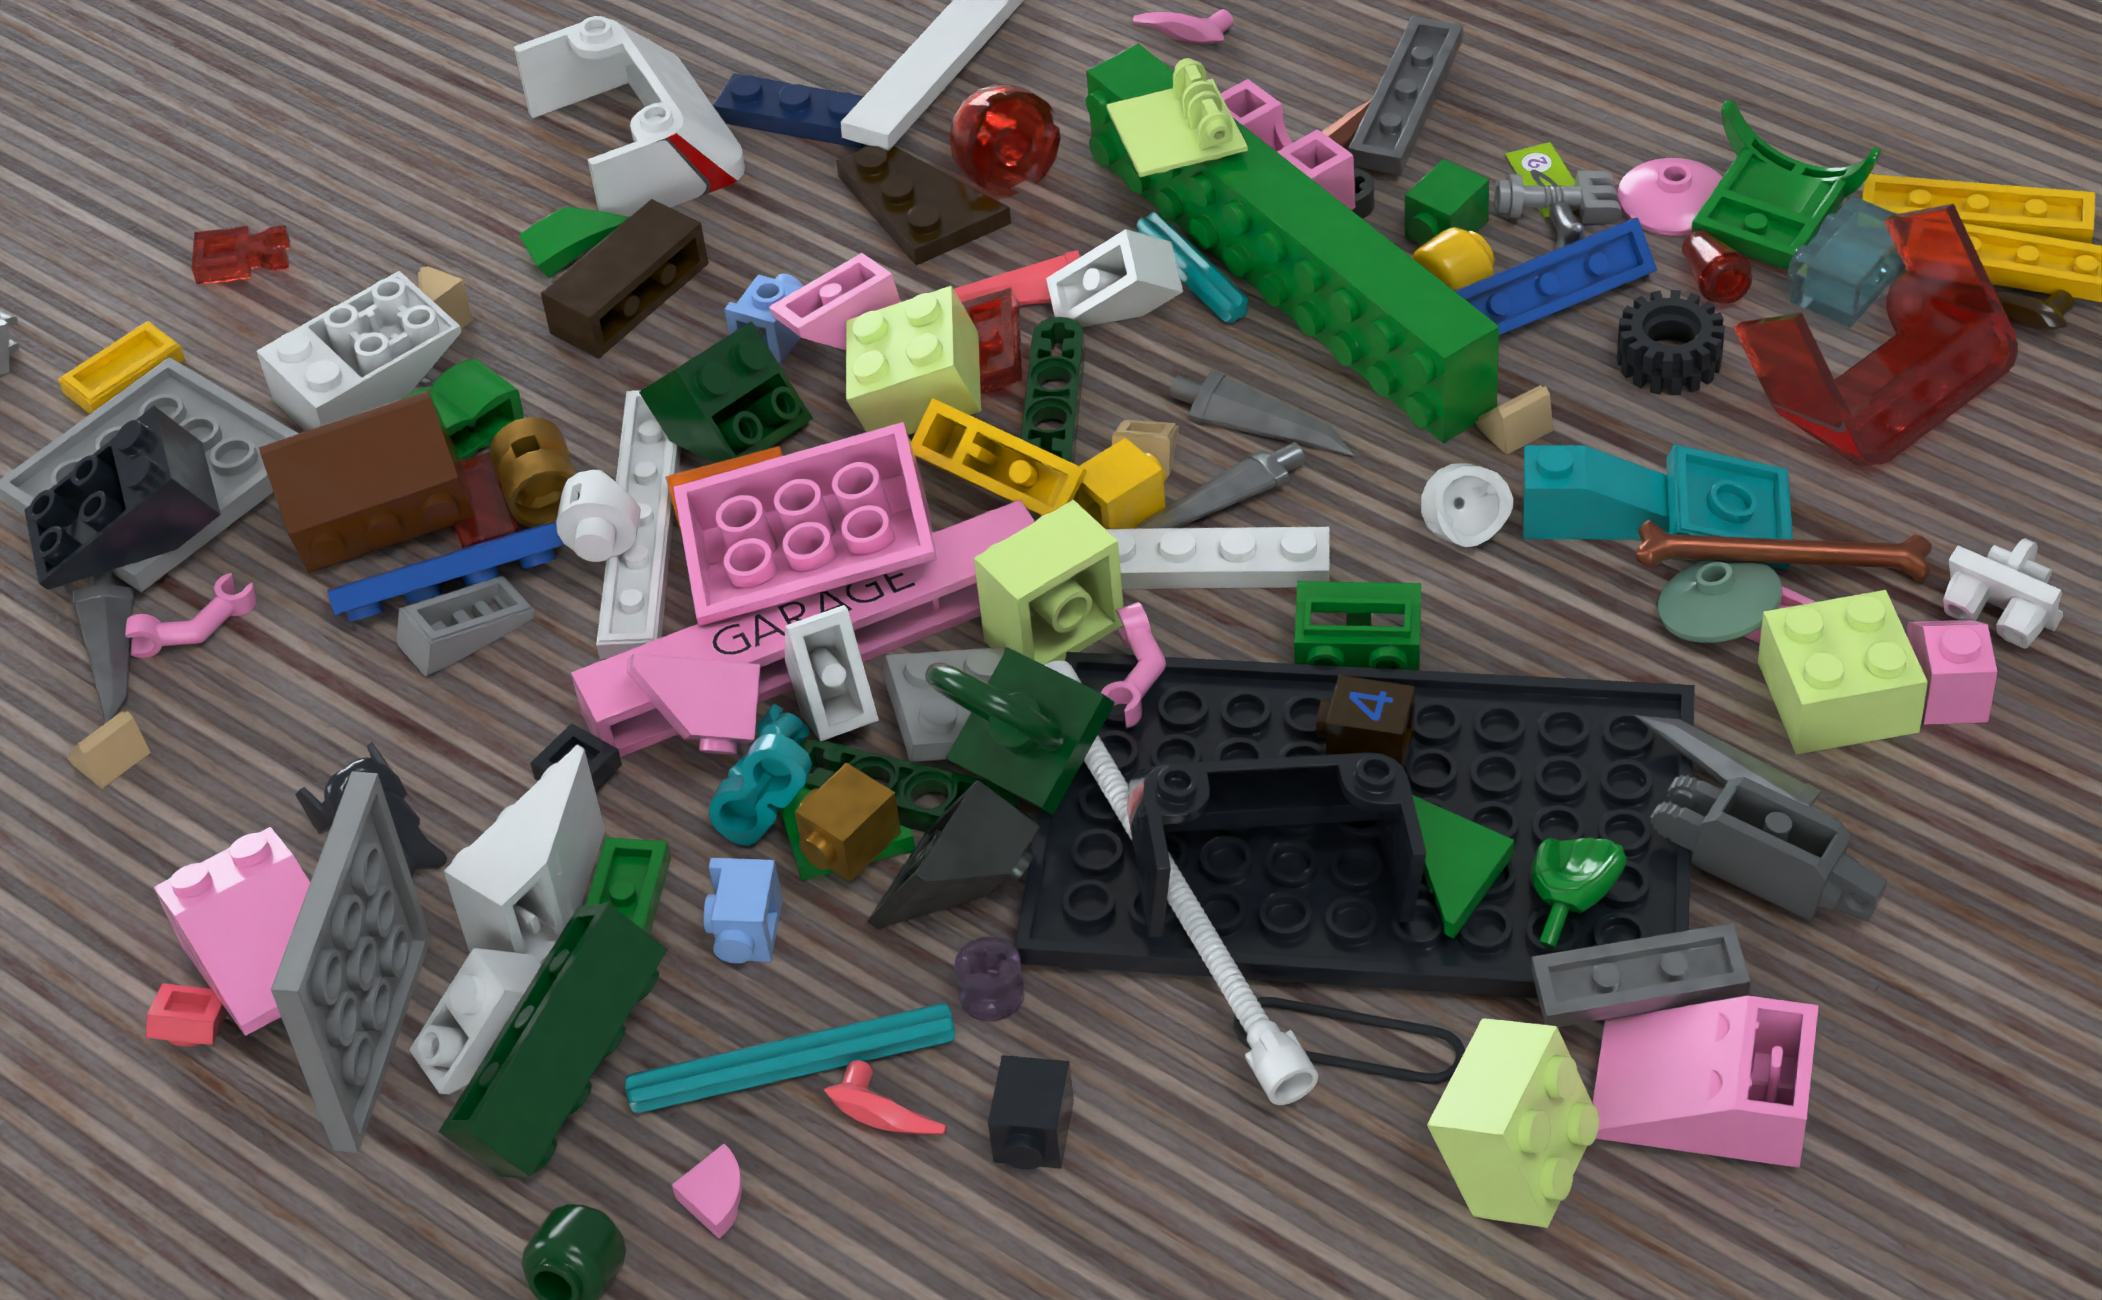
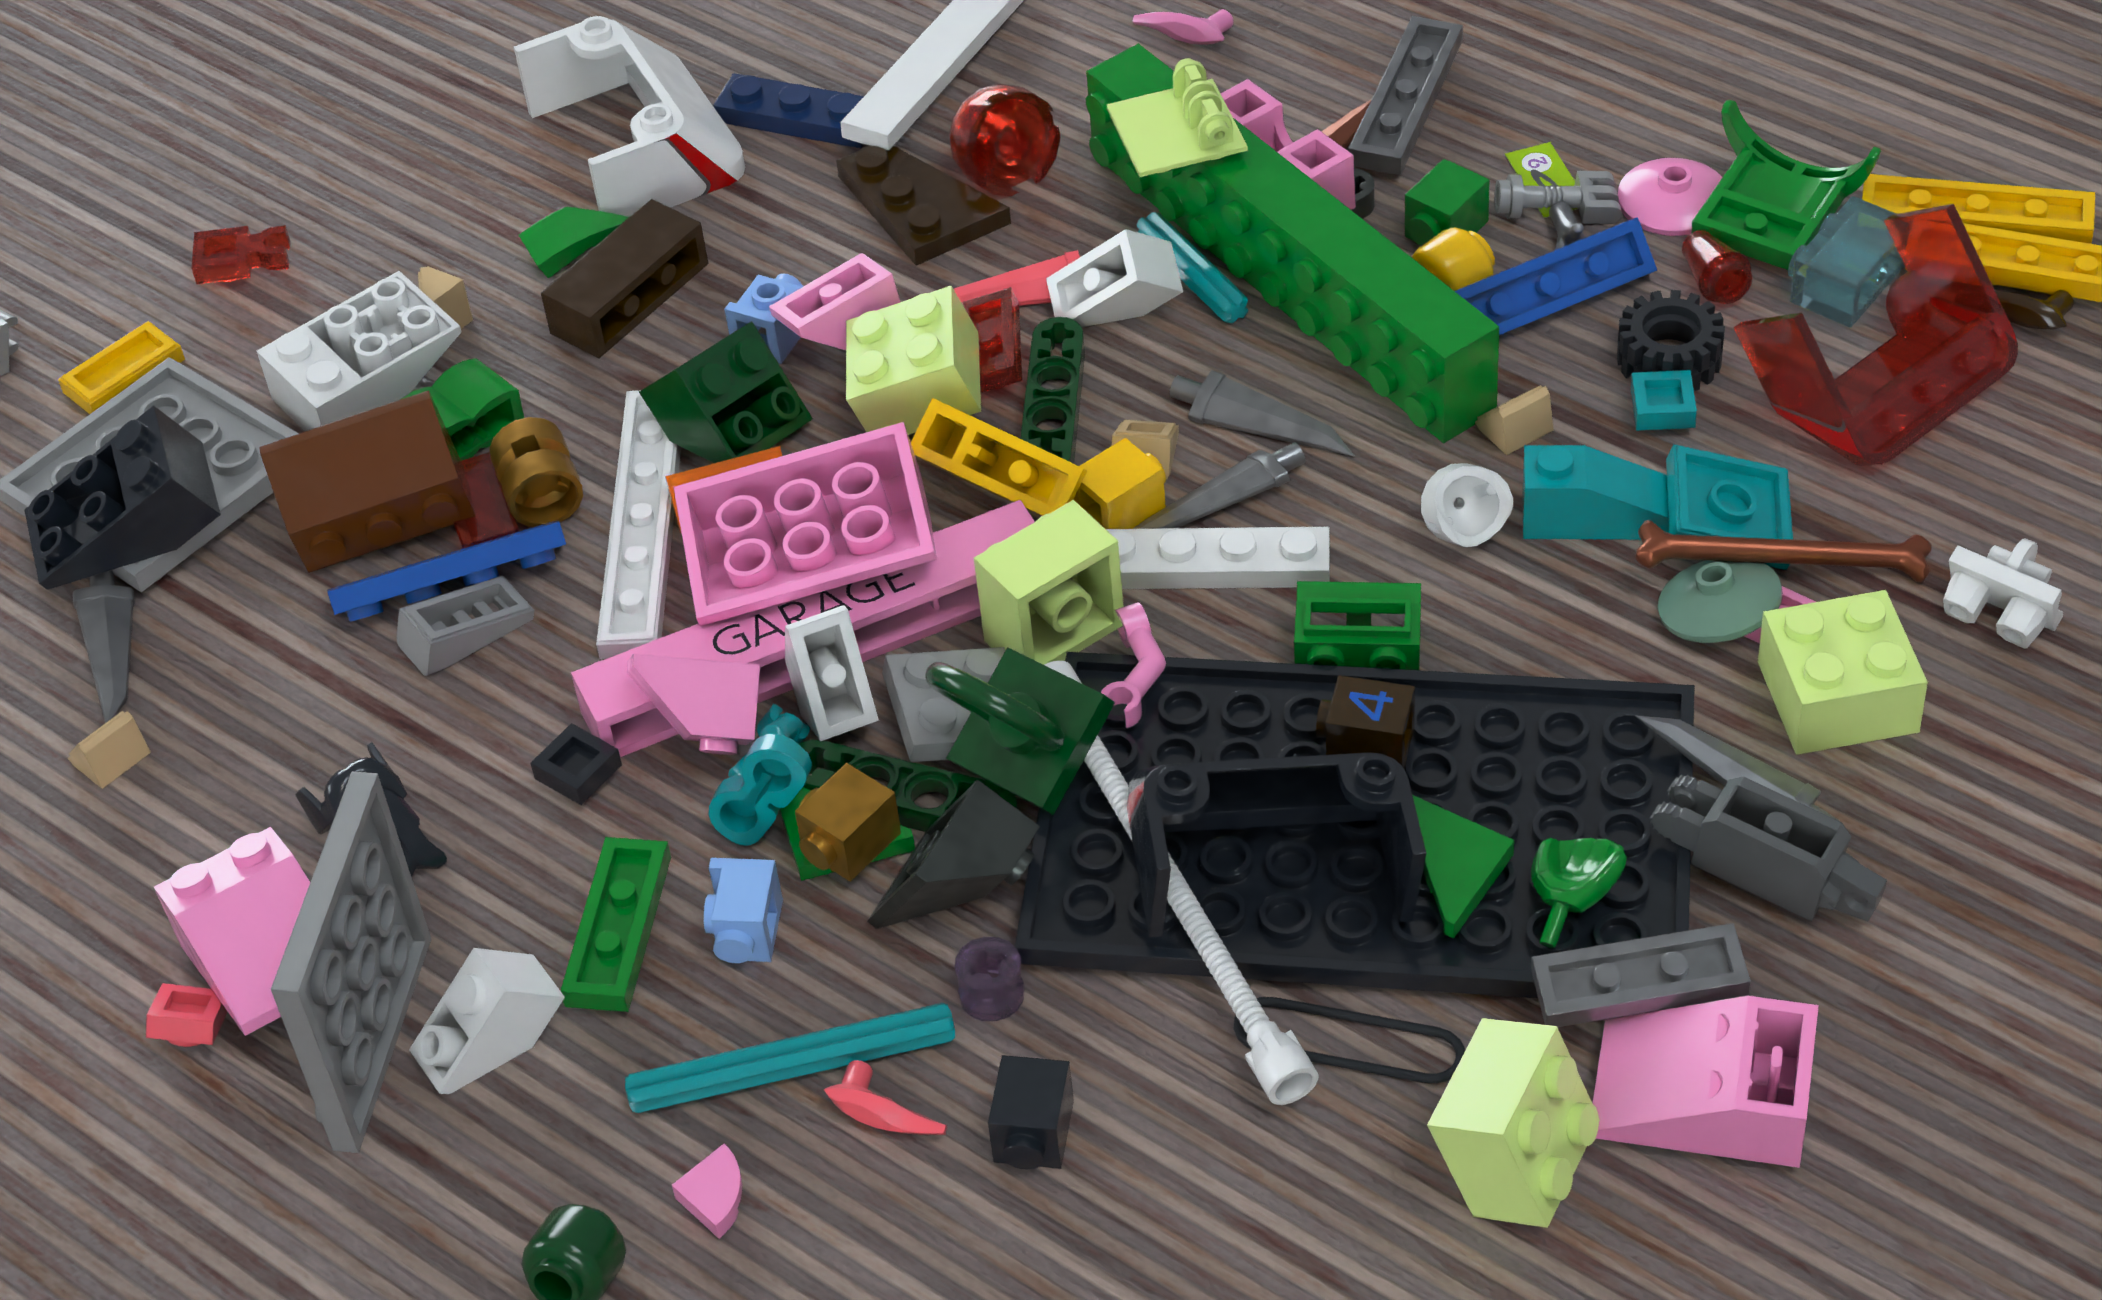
(151, 634): bright pink arm -> none
(531, 865): white slope -> none
(555, 1042): dark green brick -> none
(602, 519): white piece -> none
(1663, 400): none -> teal plate
(1958, 668): bright pink slope -> none

